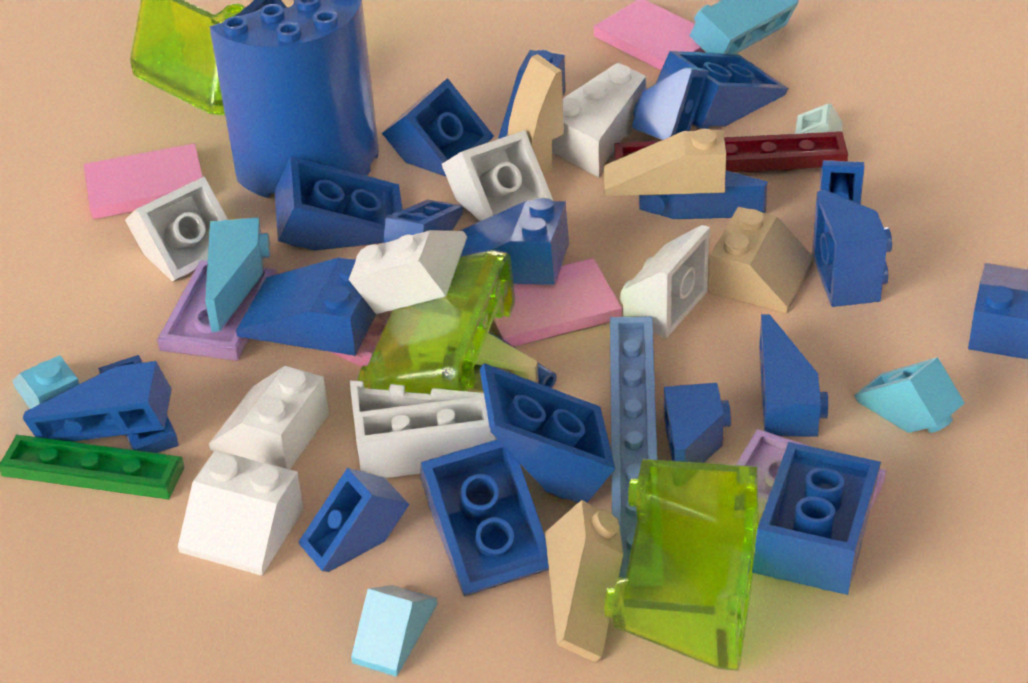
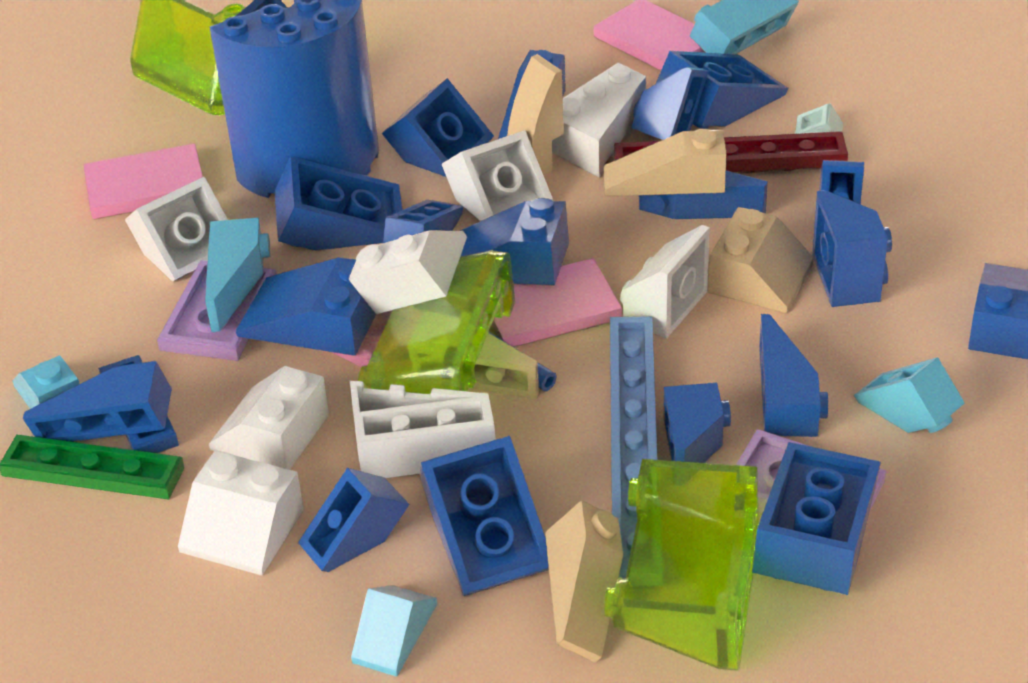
(549, 433): blue slope -> none

